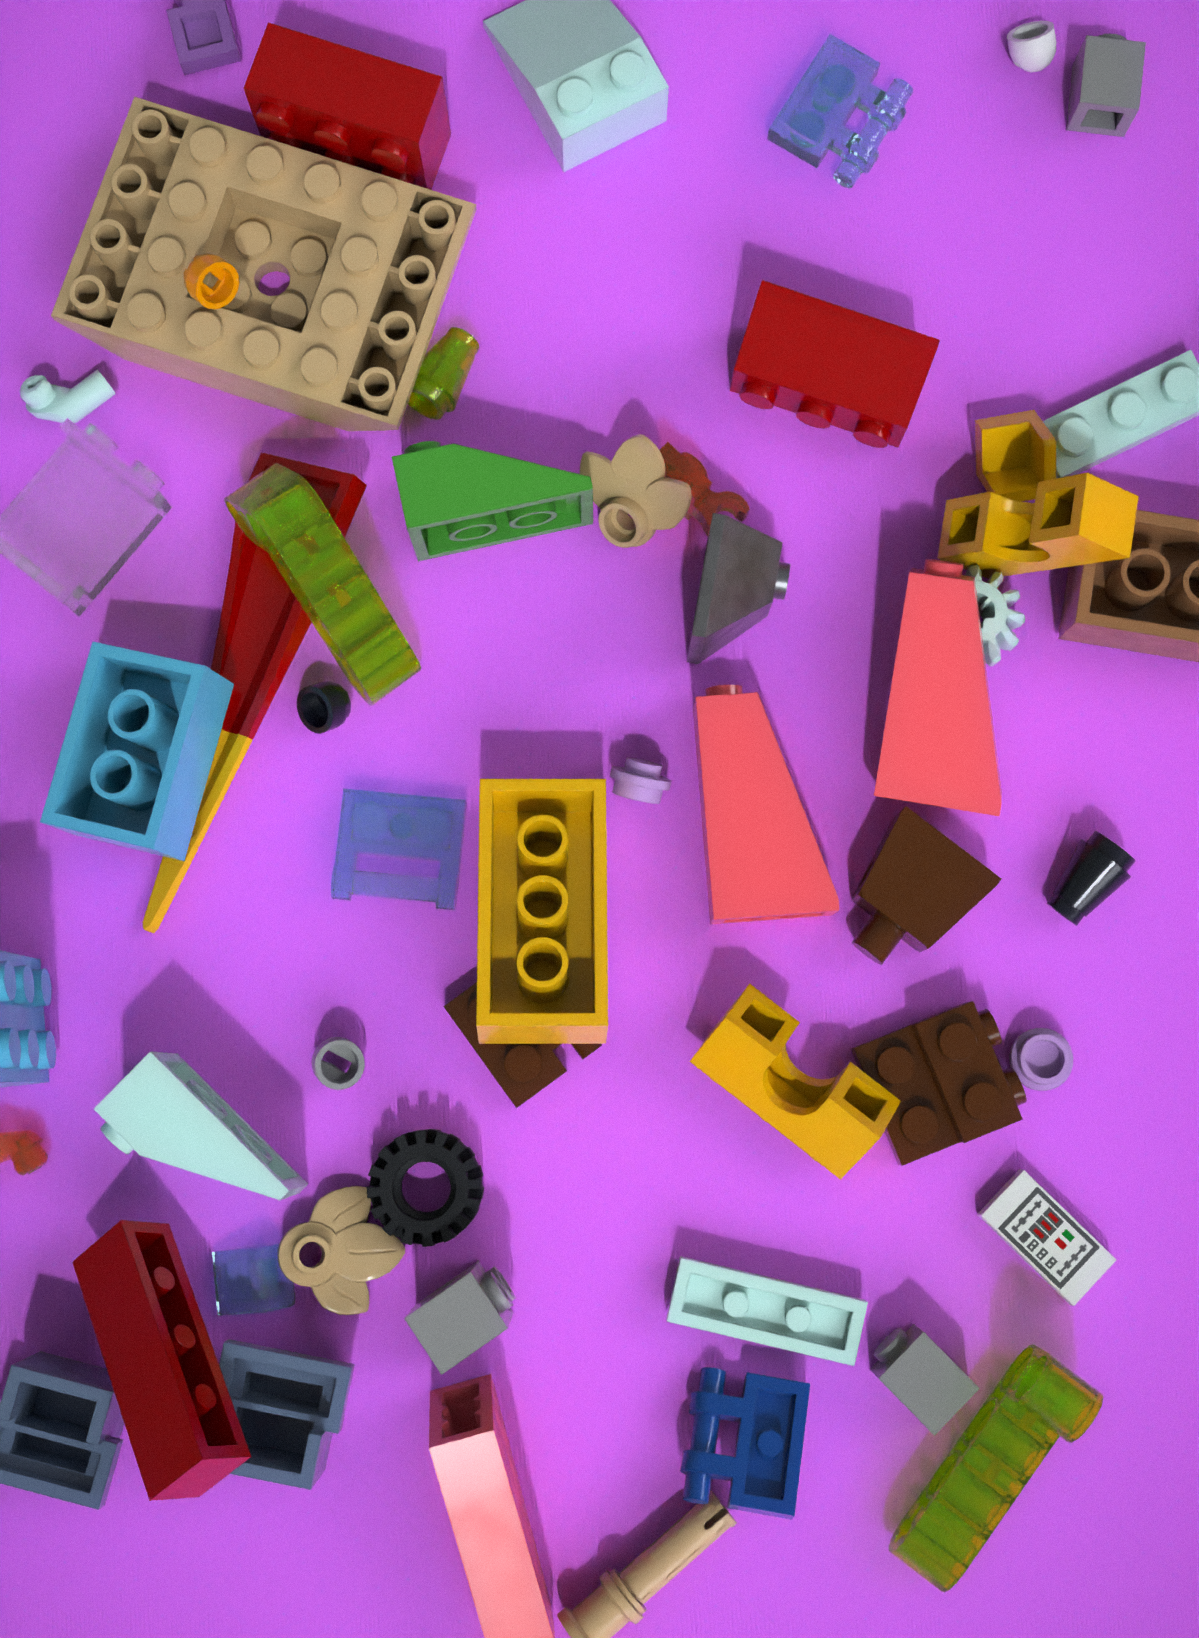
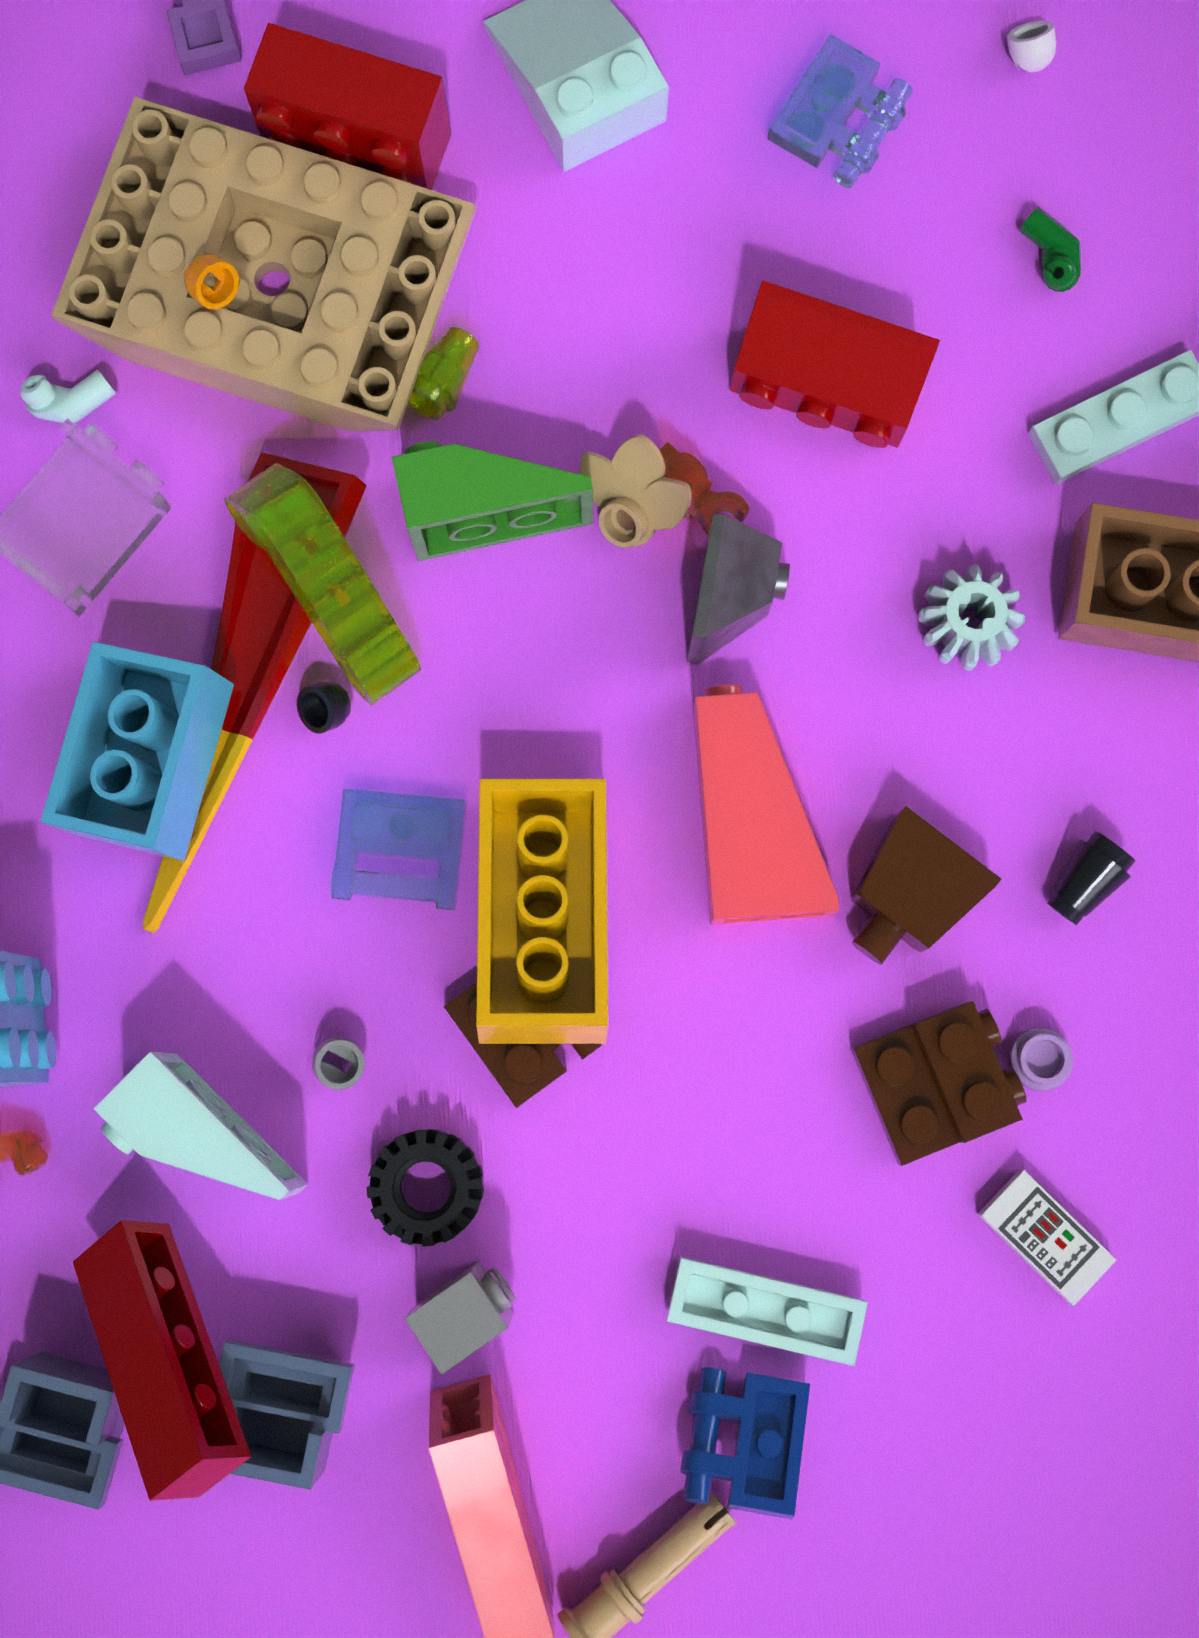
(250, 1281): clear light blue slope -> none
(349, 1248): tan plate -> none
(640, 781): lavender plate -> none
(826, 1118): yellow arch -> none
(922, 1377): light grey brick -> none
(939, 706): coral slope -> none
(992, 1465): clear neon green beam -> none
(1014, 454): yellow panel -> none
(1059, 250): none -> green arm
(1069, 525): yellow arch -> none
(1106, 85): light grey brick -> none

